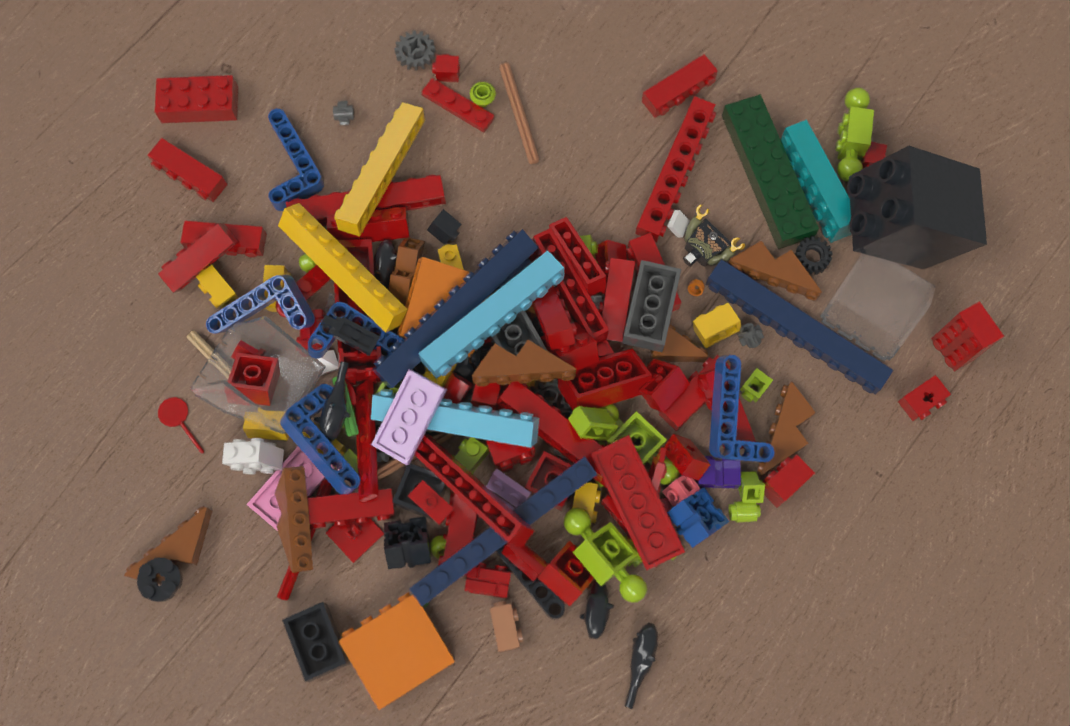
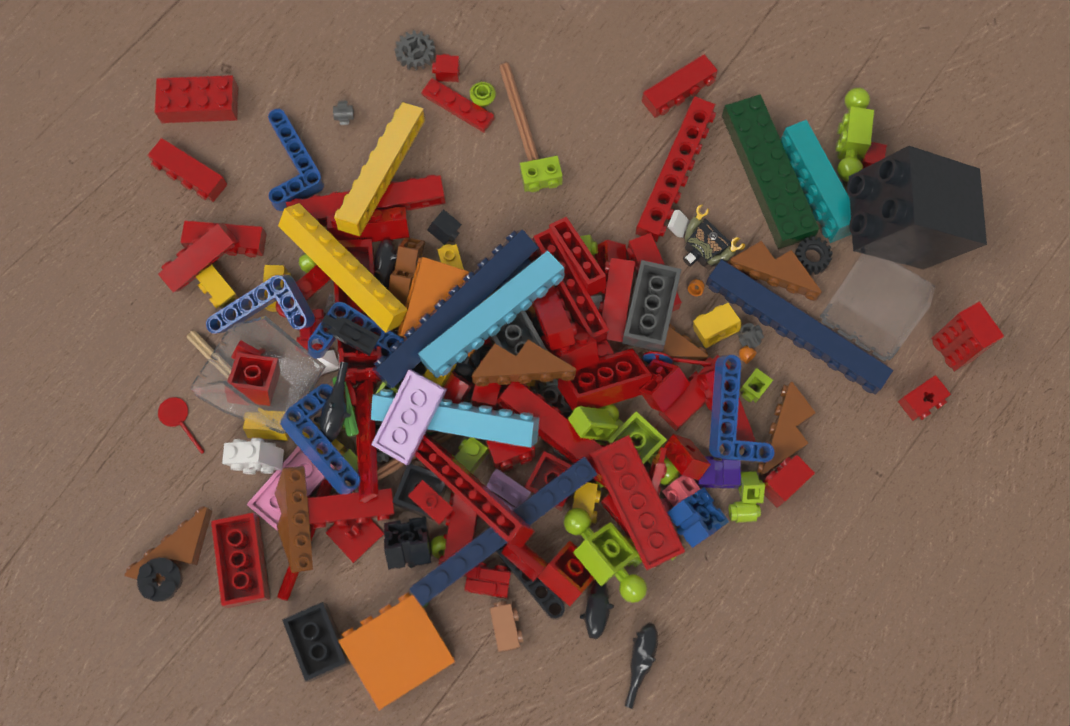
(240, 560): none -> red brick
(541, 174): none -> lime brick
(649, 356): none -> piece
(747, 354): none -> orange hinge

